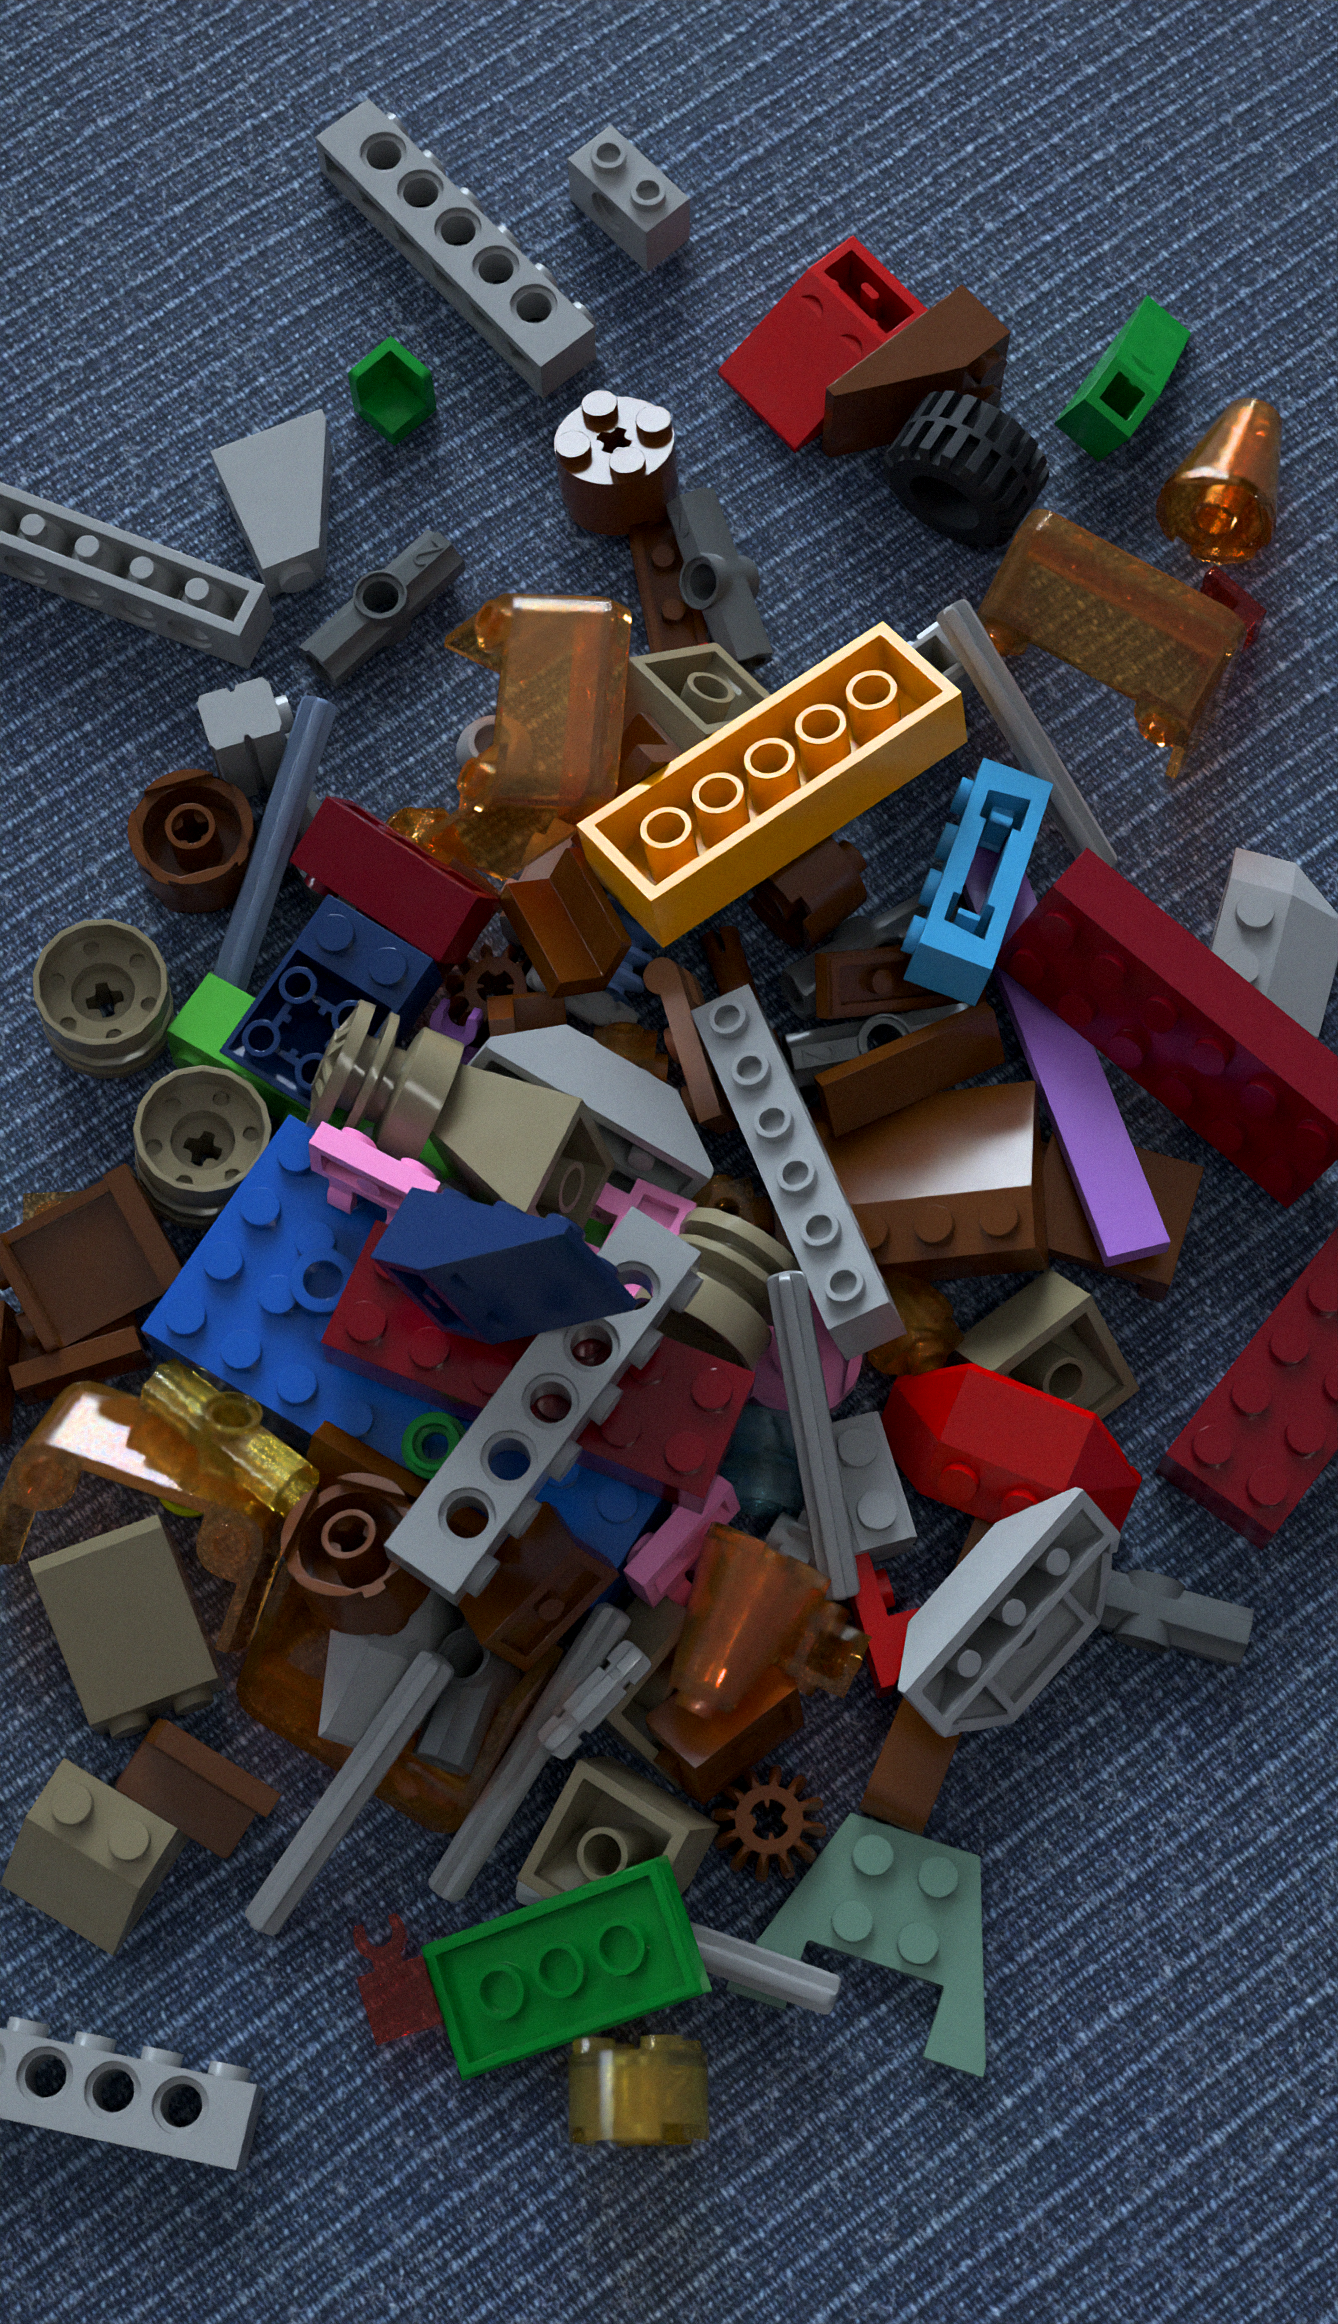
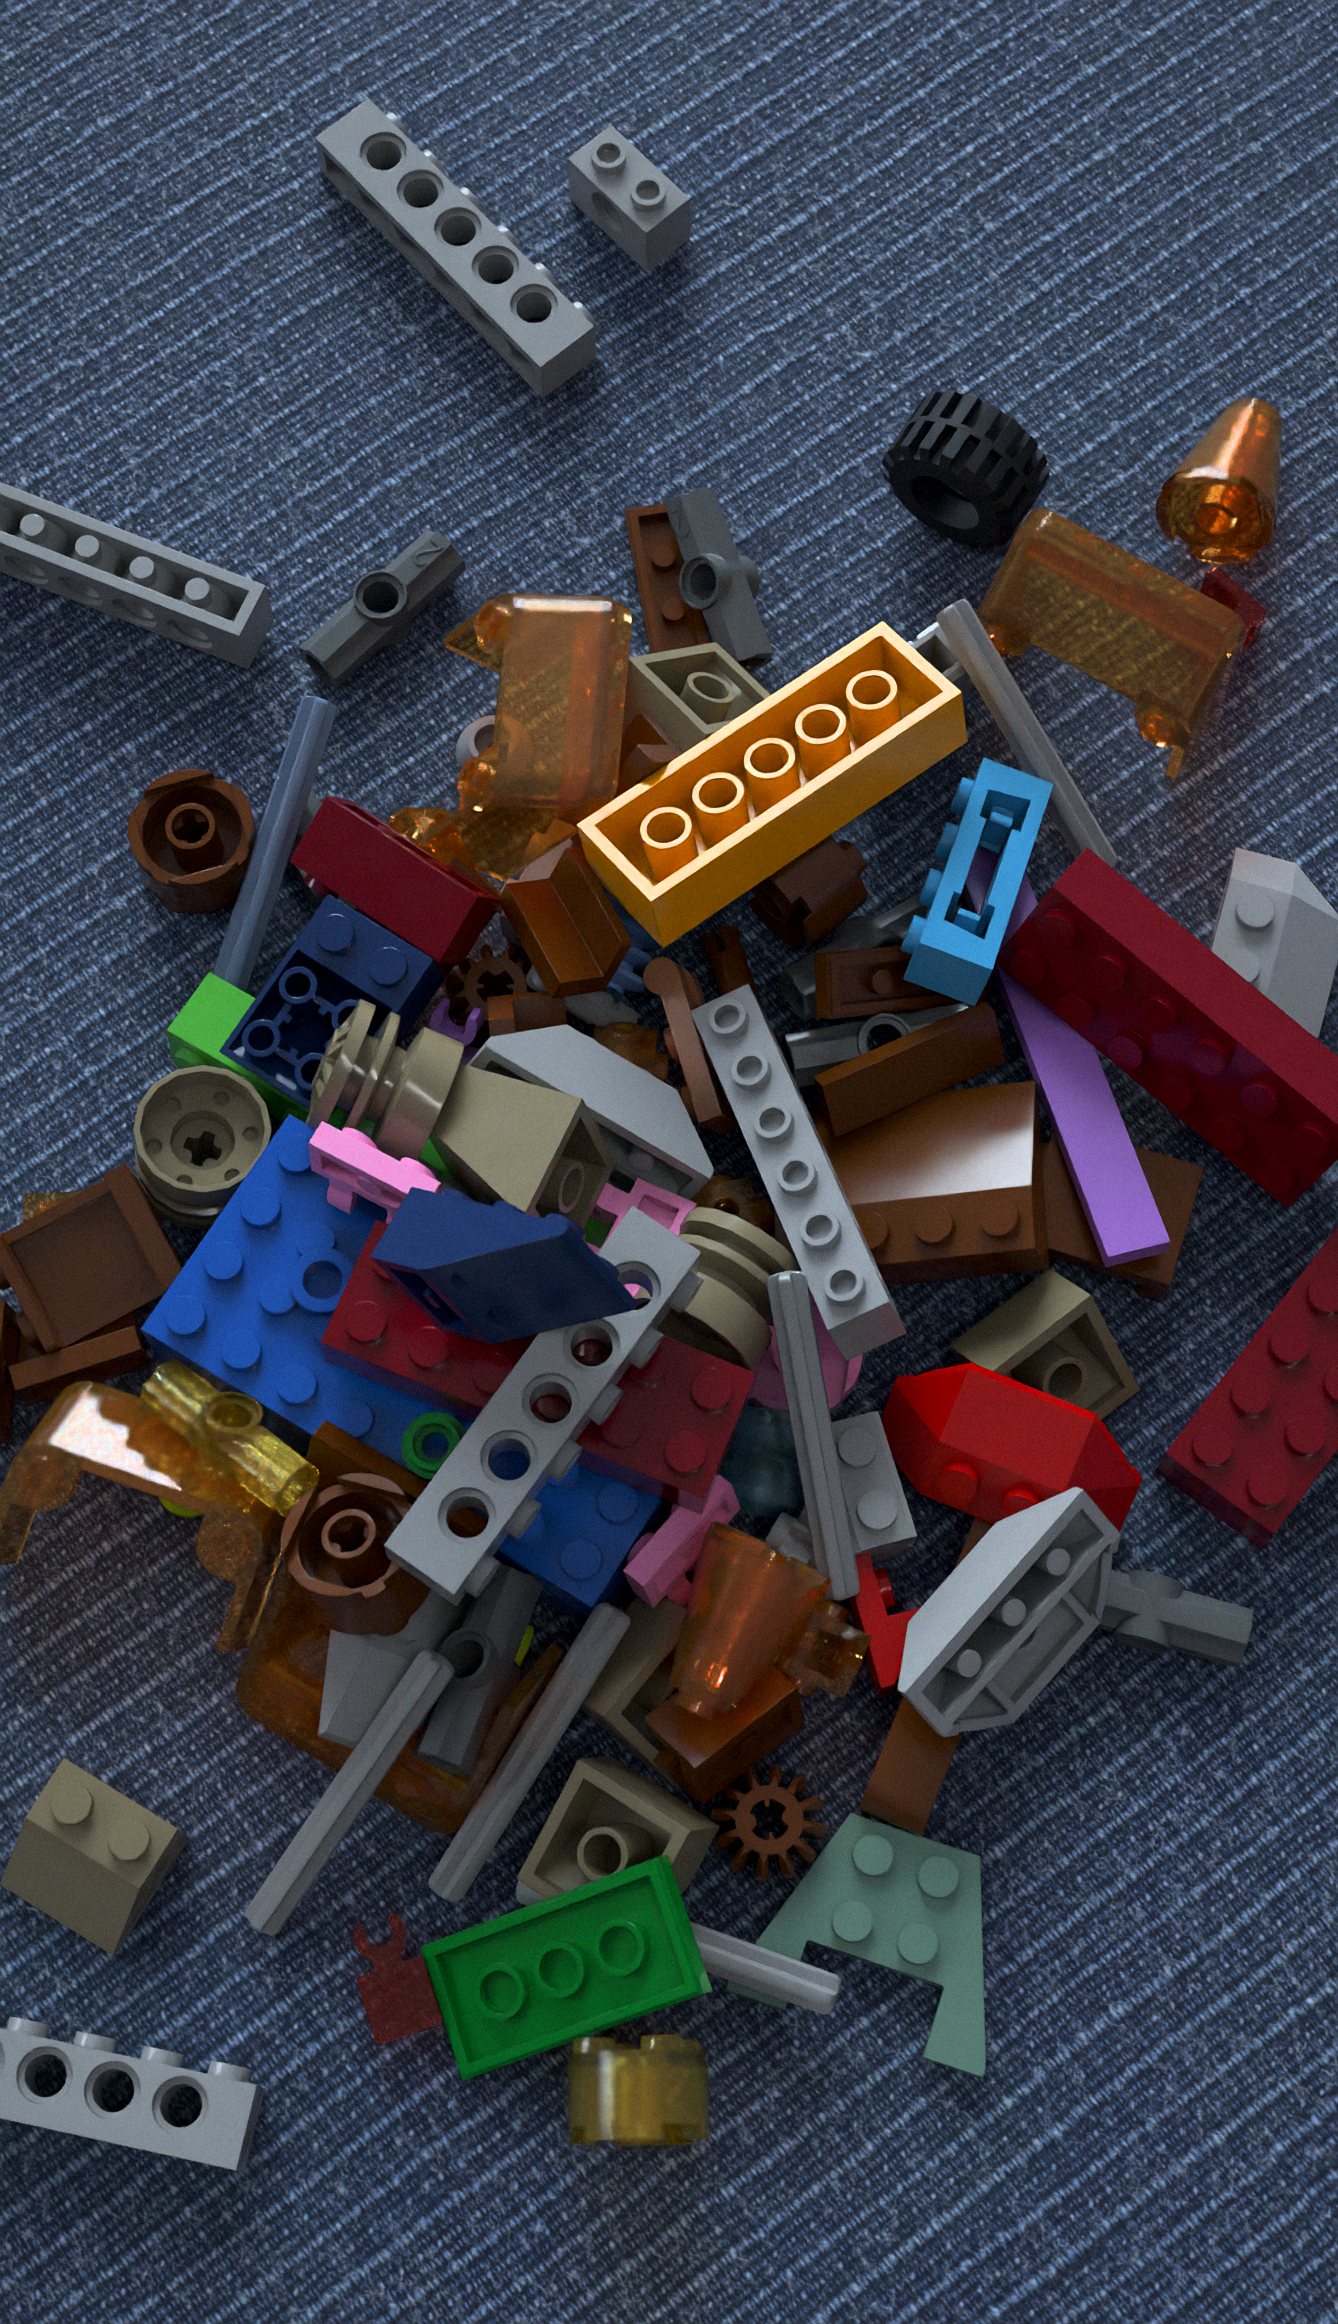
(97, 966): dark tan wheel -> none
(129, 1627): dark tan slope -> none
(194, 1788): reddish brown panel -> none
(247, 733): light grey brick -> none
(281, 499): light grey slope -> none
(392, 390): green panel -> none
(537, 1590): reddish brown panel -> none
(594, 1699): light grey axle -> none
(616, 463): reddish brown brick -> none
(814, 336): red slope -> none
(928, 1326): clear orange brick -> none
(946, 348): reddish brown slope -> none
(1124, 381): green slope -> none

